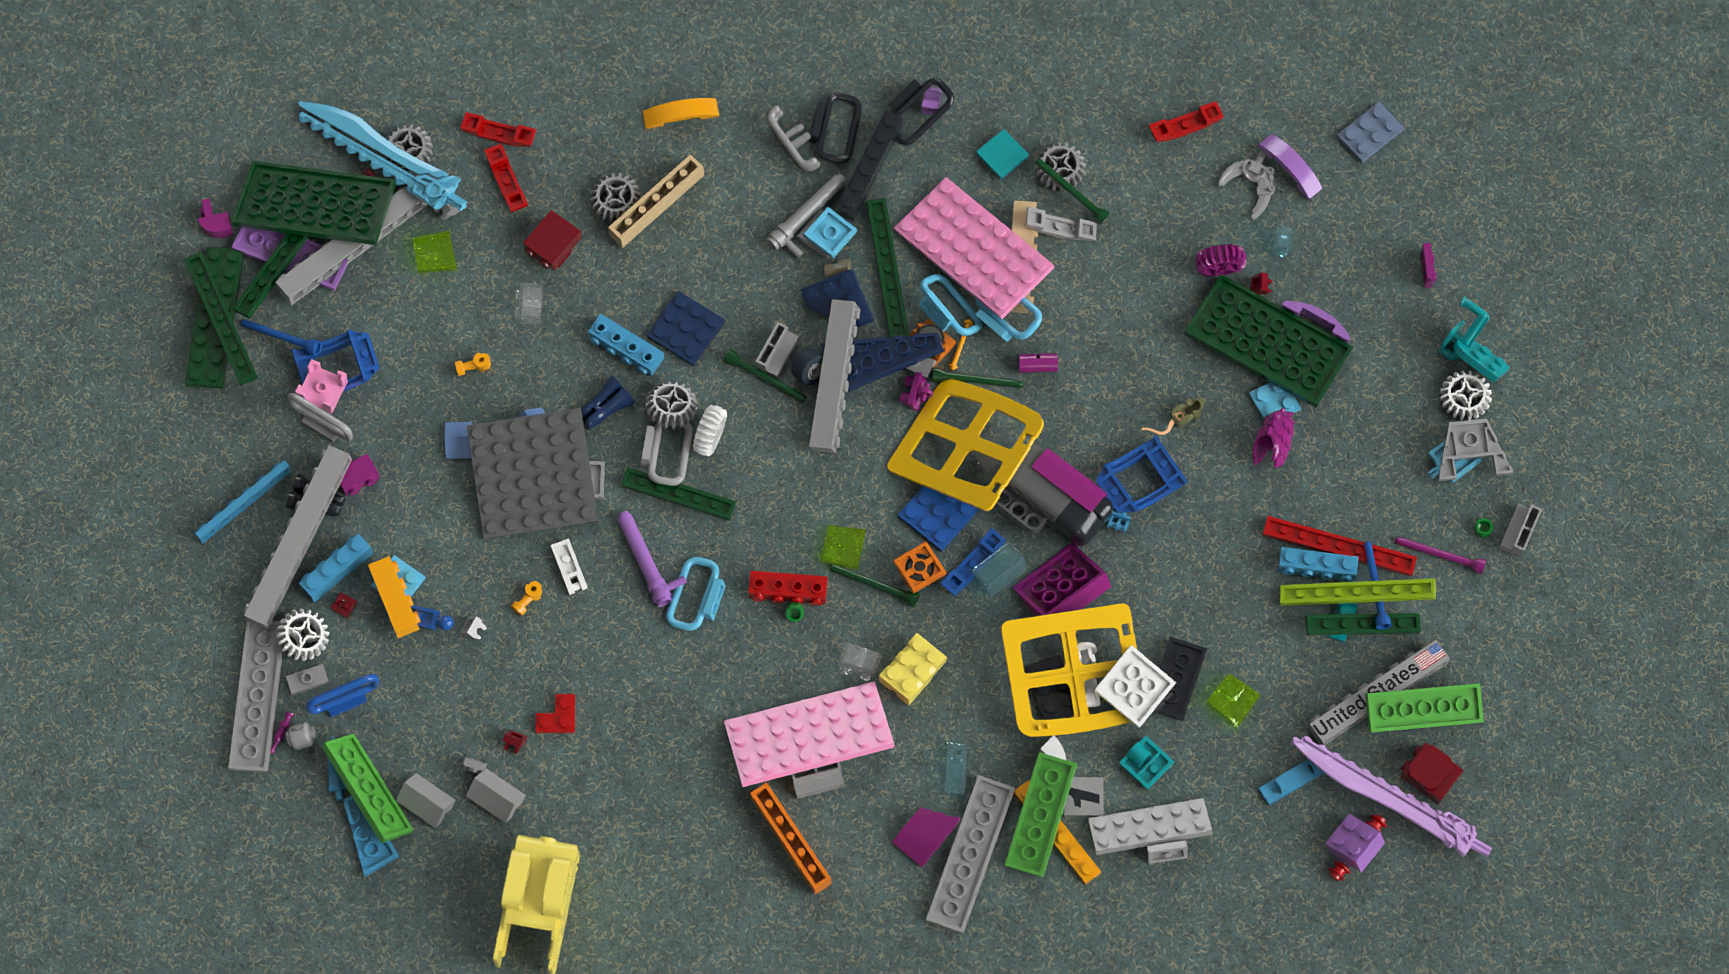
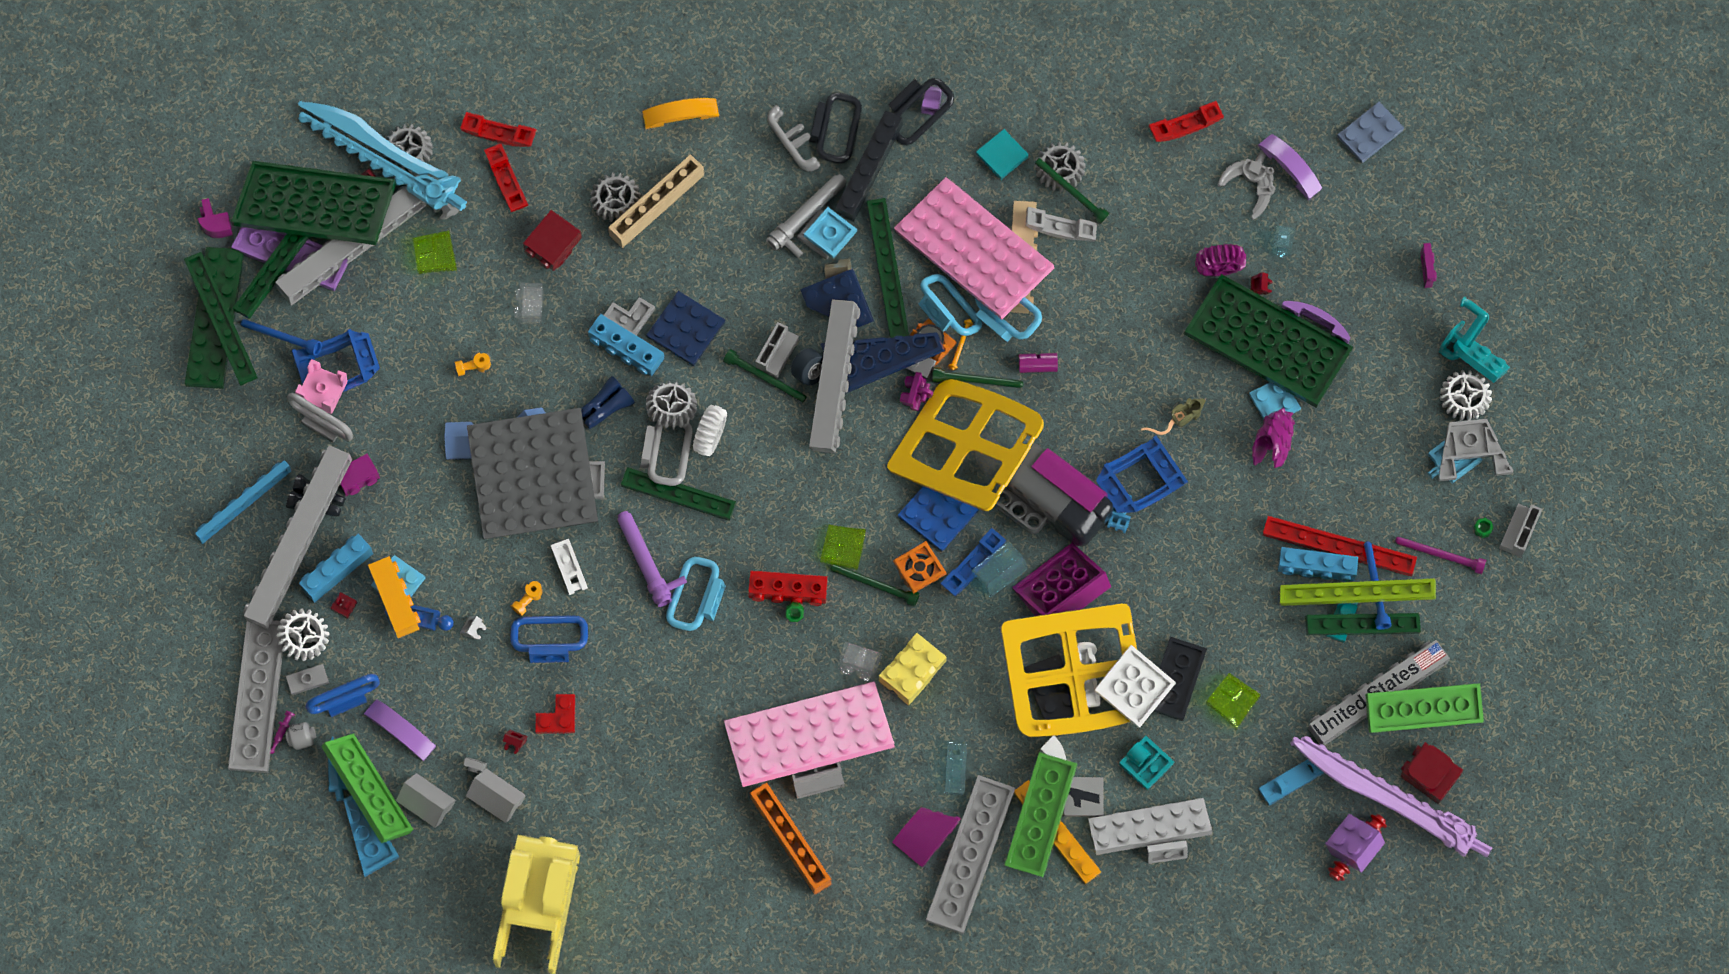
(400, 729): none -> medium lavender slope
(549, 652): none -> blue bar
(634, 319): none -> light grey plate

